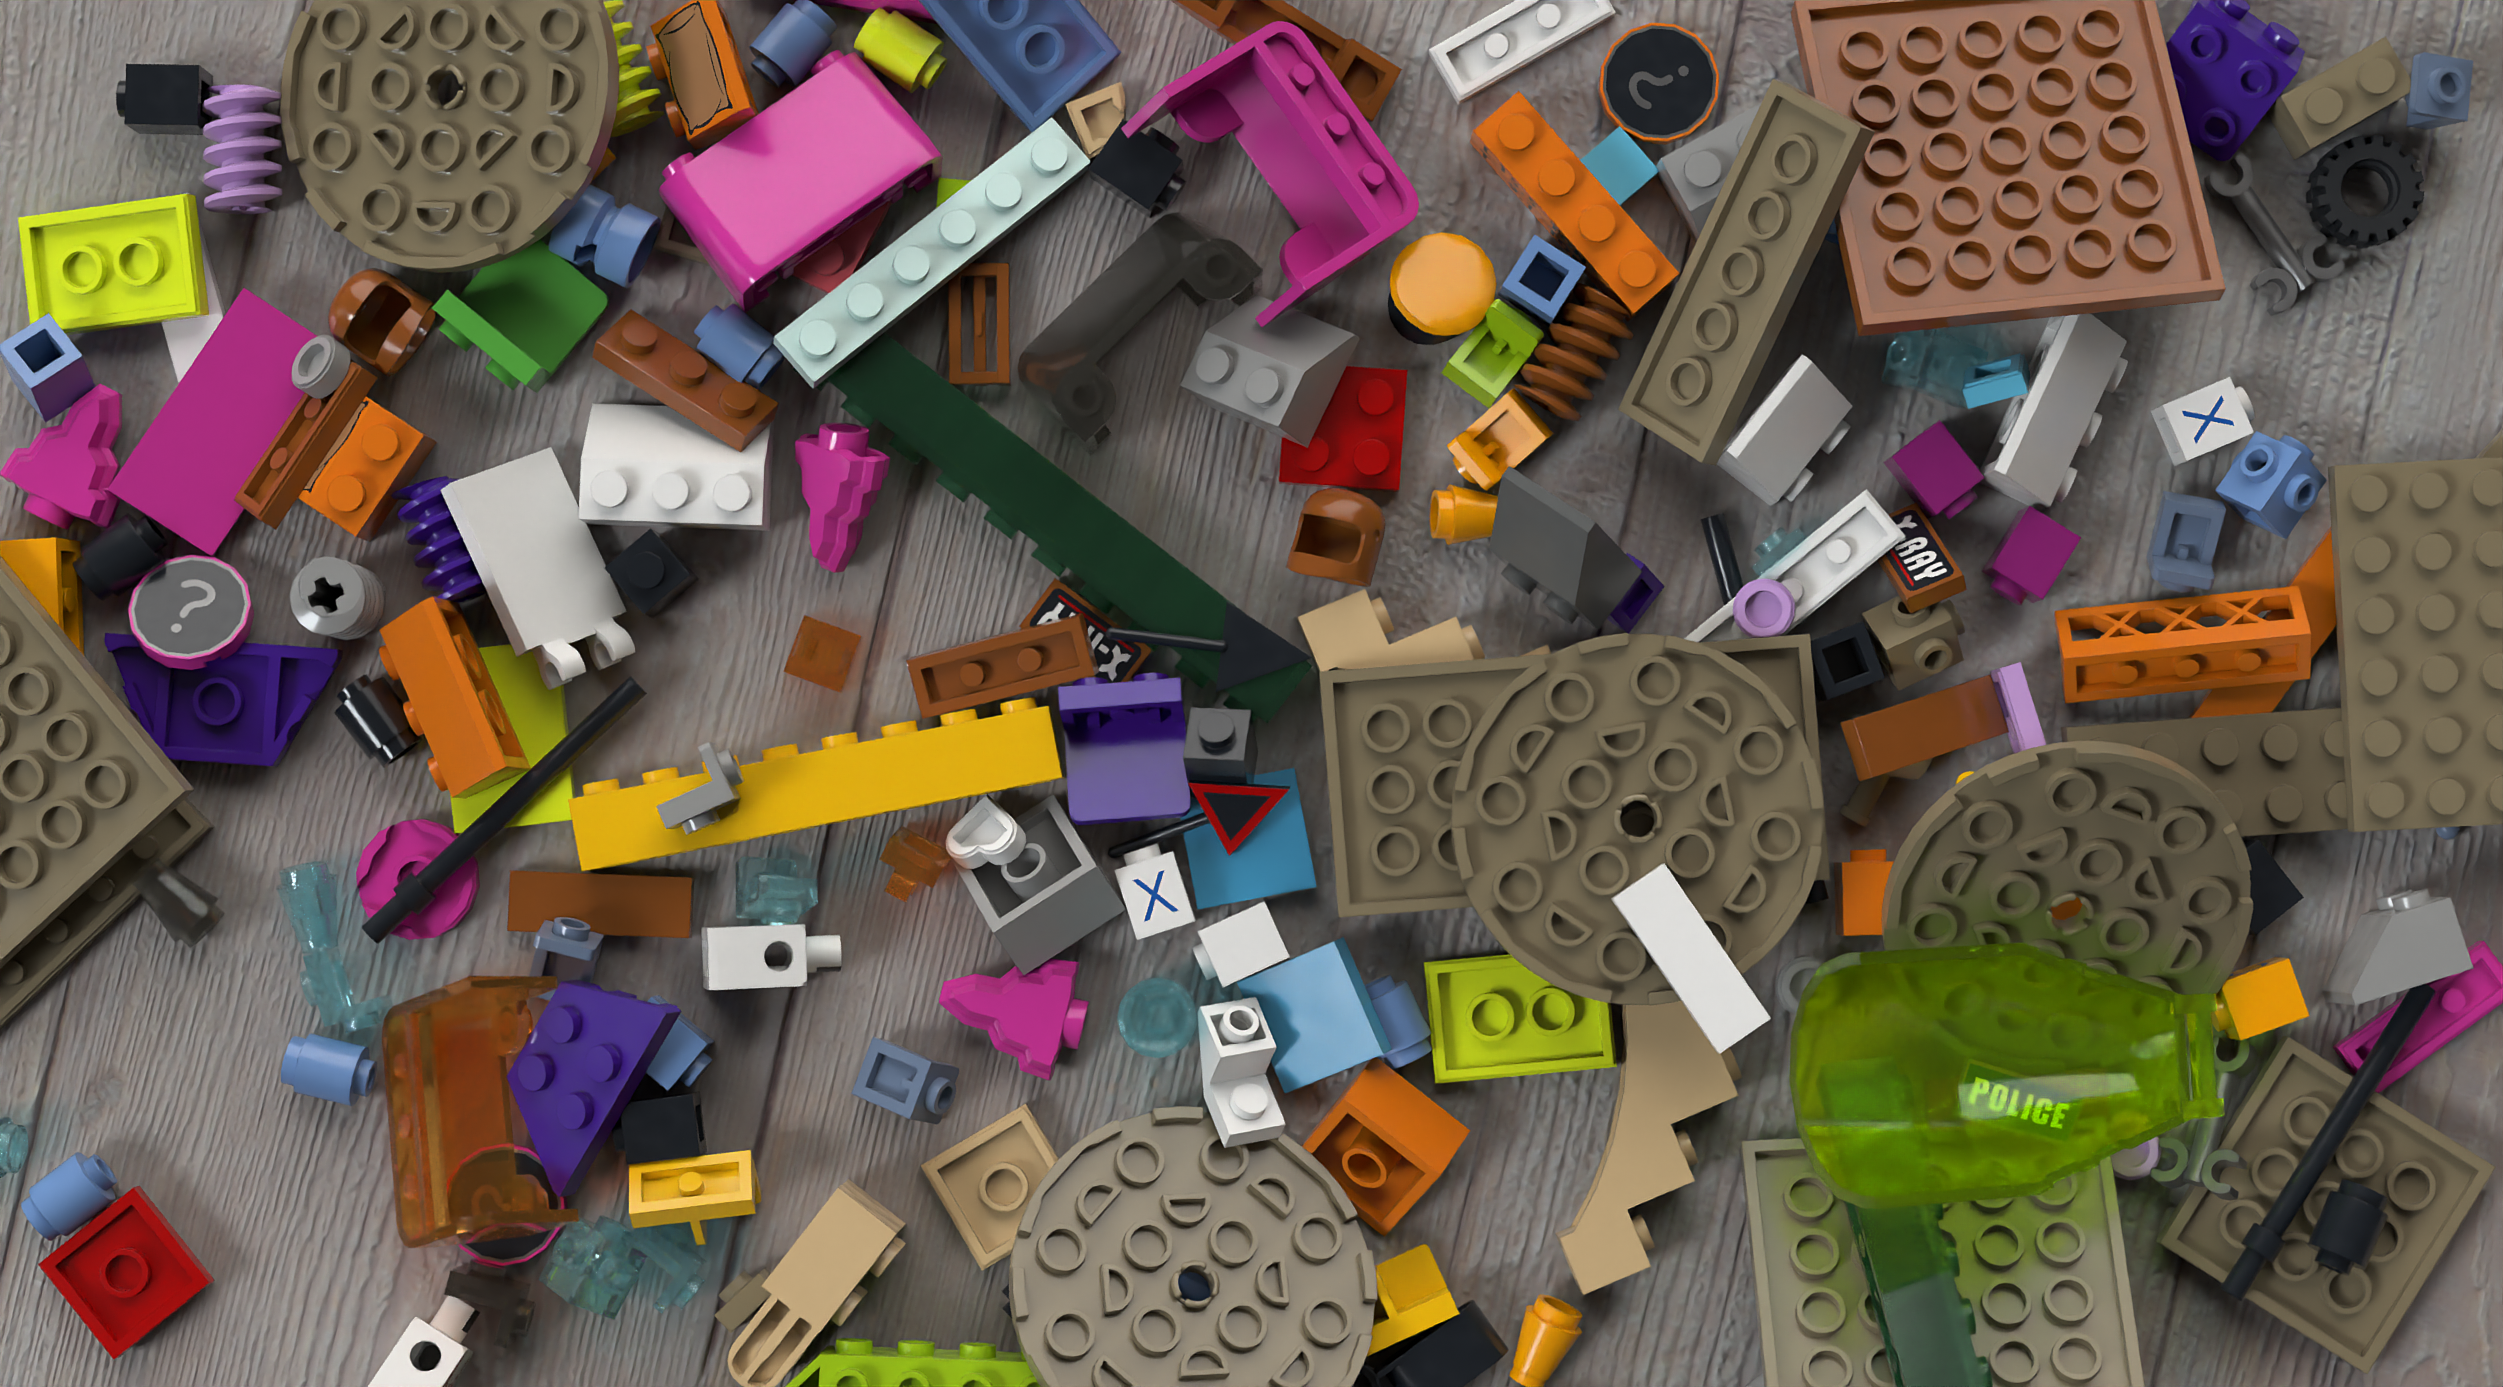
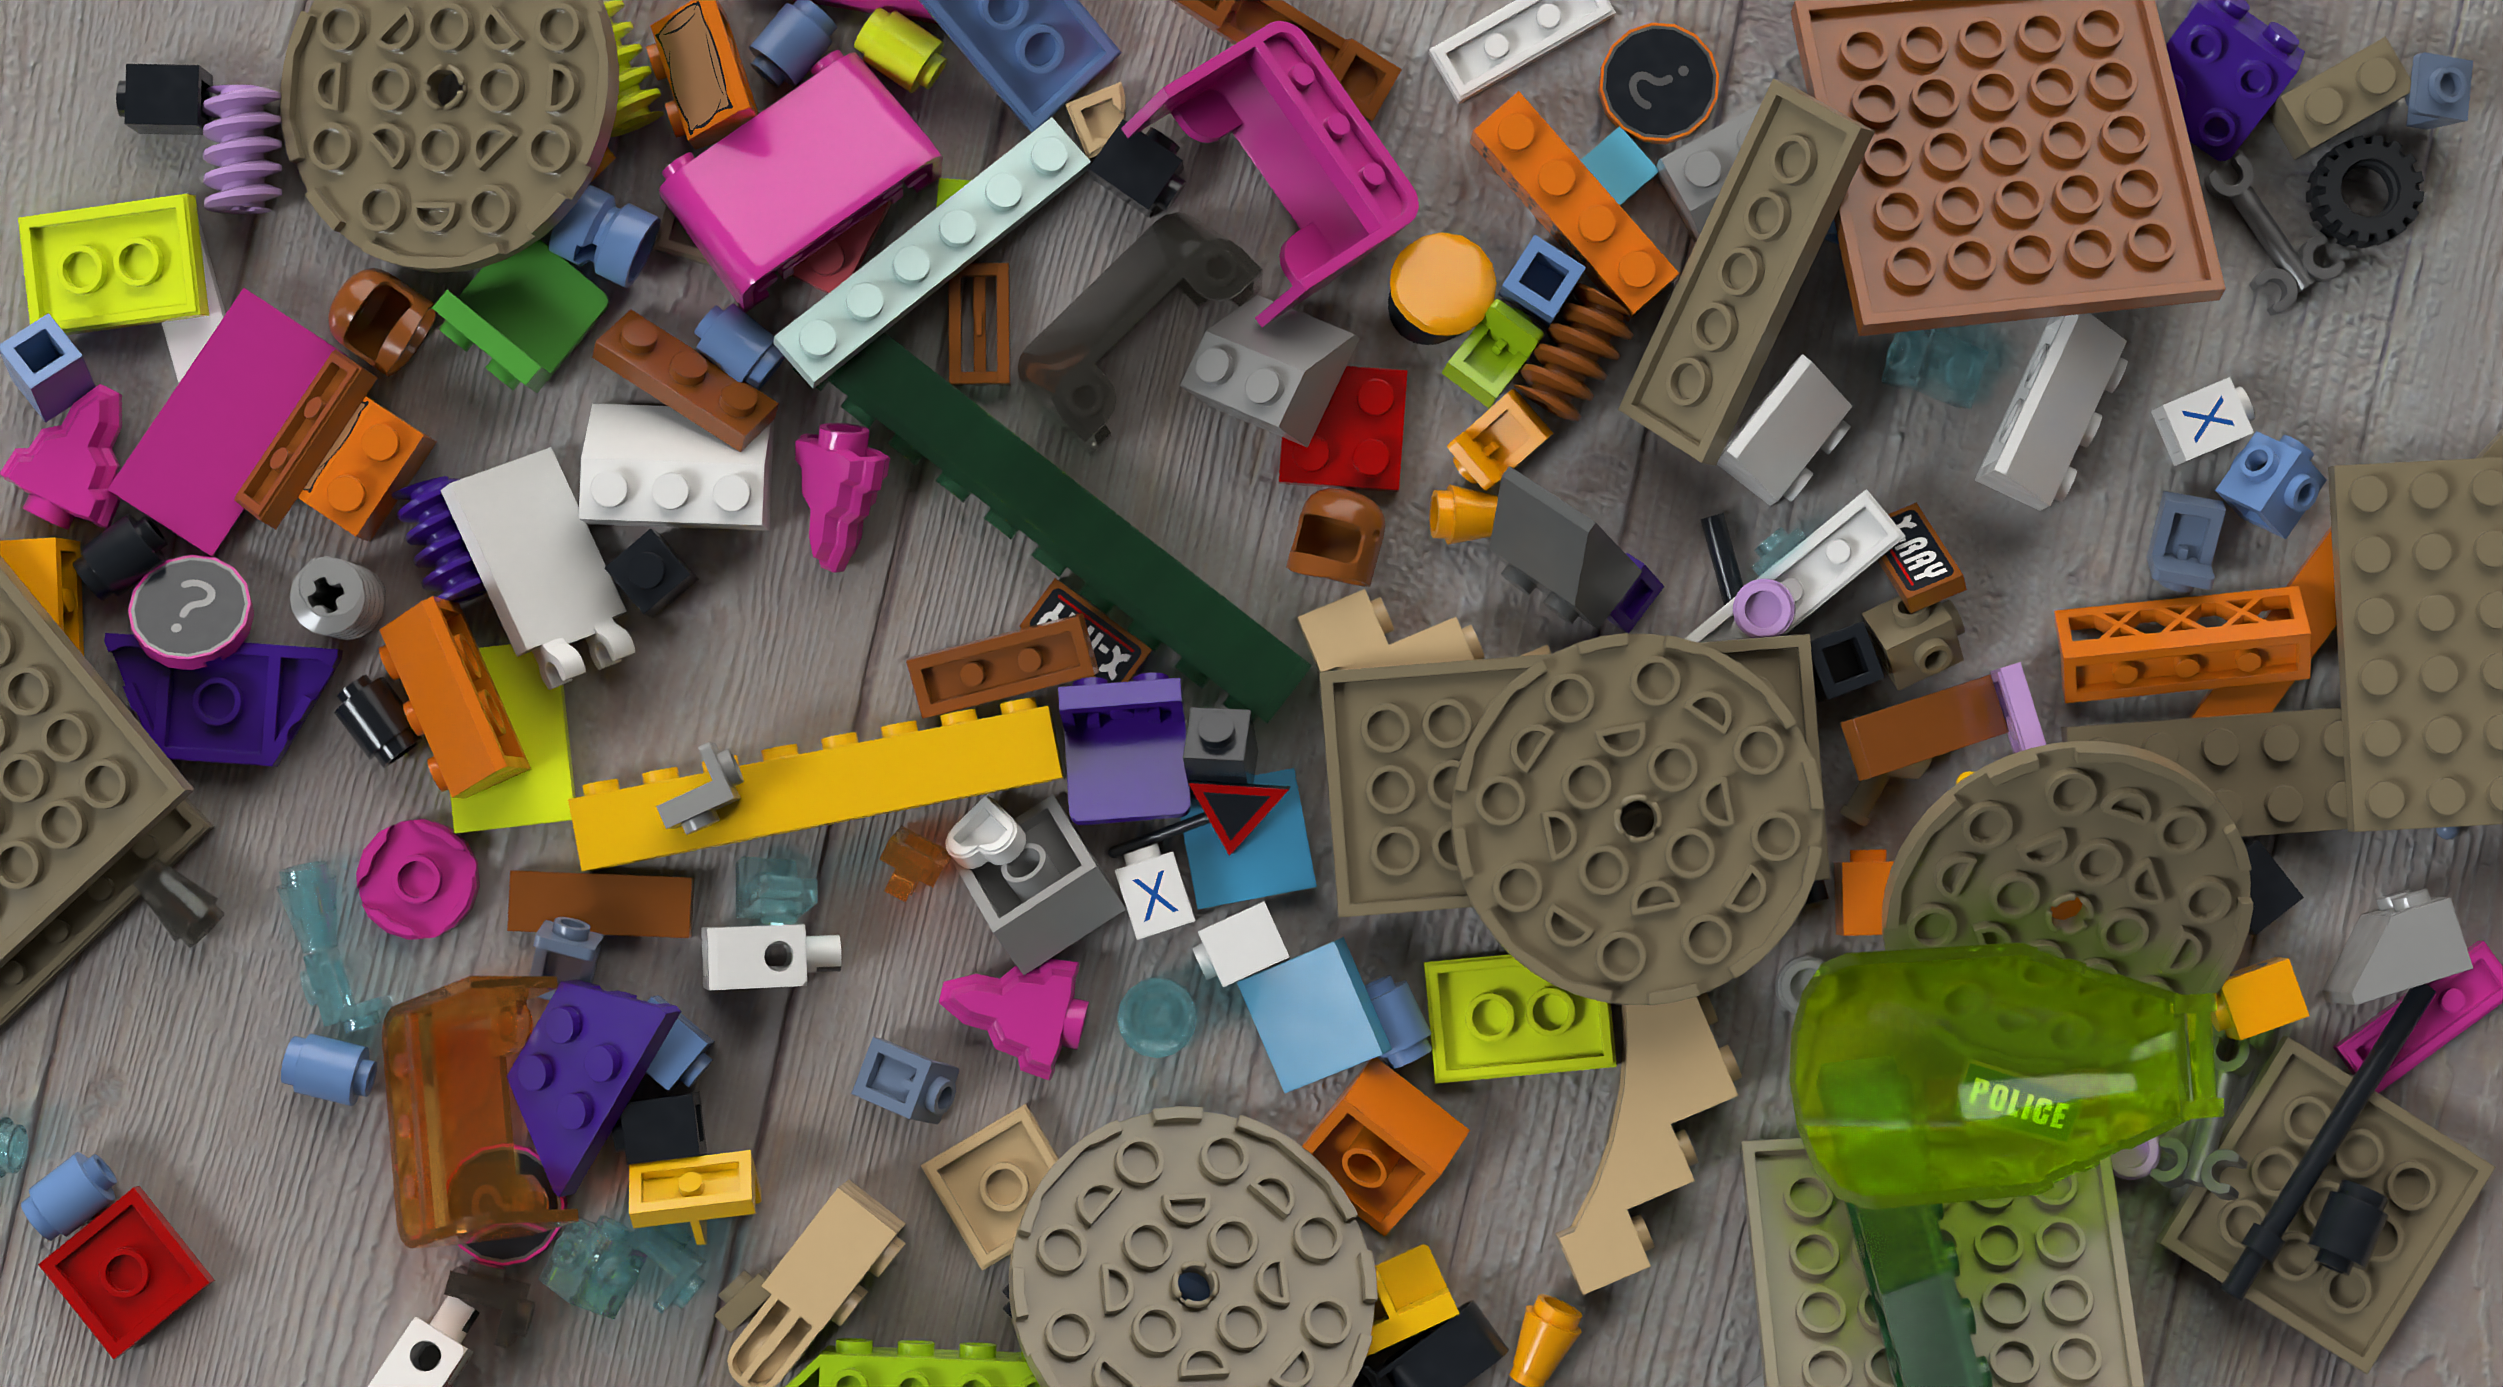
(320, 366): light grey tile -> none
(418, 890): black bar -> none
(823, 654): clear orange tile -> none
(1234, 1063): white slope -> none
(1245, 648): black piece -> none
(1691, 958): white tile -> none
(1936, 472): magenta brick -> none
(1996, 380): medium azure tile -> none
(2029, 556): magenta brick -> none

